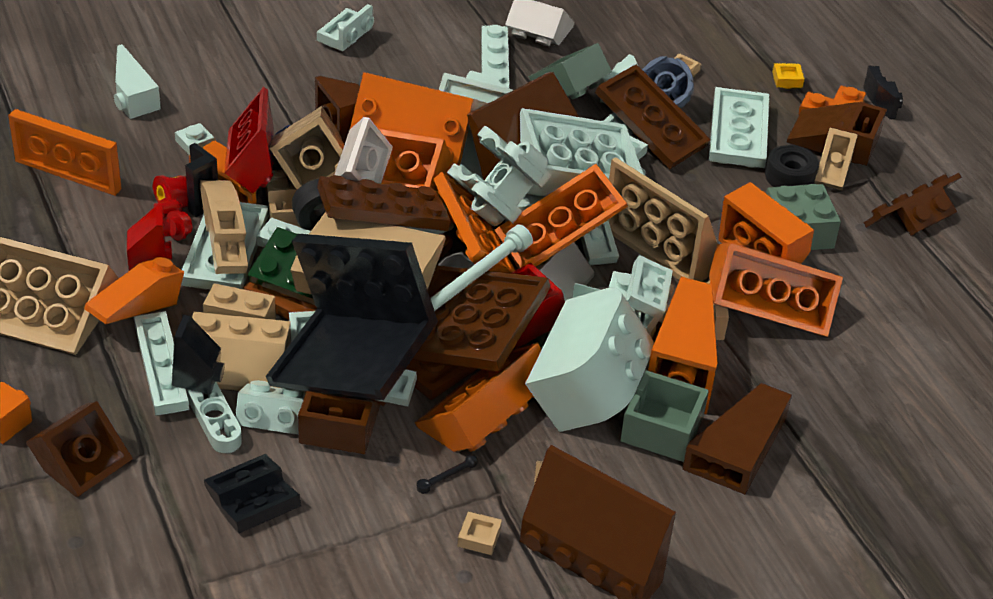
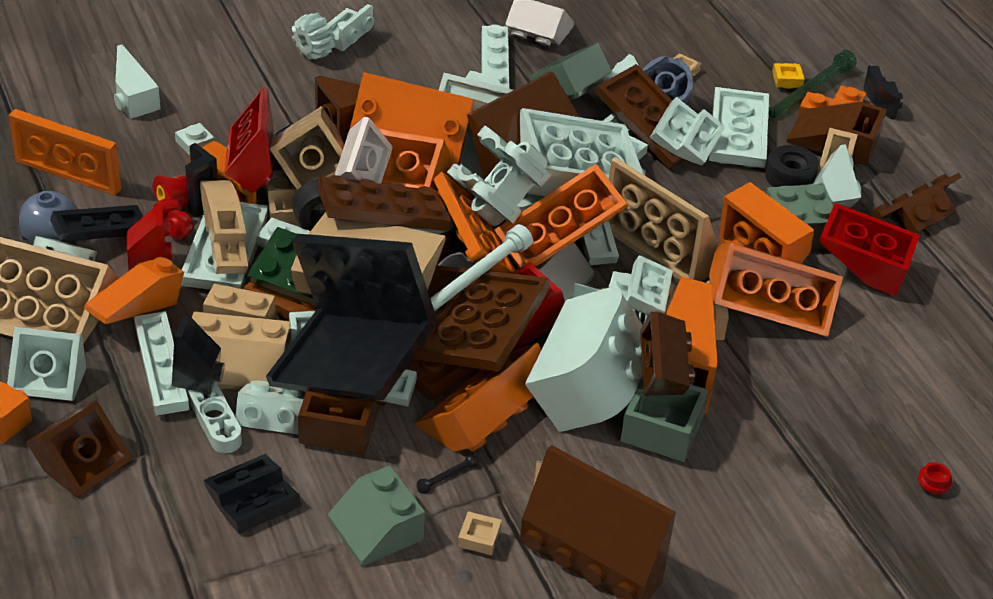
(37, 211): none -> sand blue cylinder
(46, 363): none -> light aqua slope
(65, 248): none -> light aqua tile
(95, 222): none -> black plate
(313, 36): none -> light aqua gear
(378, 516): none -> sand green slope
(665, 355): none -> reddish brown slope
(687, 133): none -> light aqua slope
(739, 440): reddish brown slope -> none
(840, 178): none -> light aqua slope
(842, 63): none -> clear green piece
(870, 247): none -> red slope
(935, 478): none -> red plate

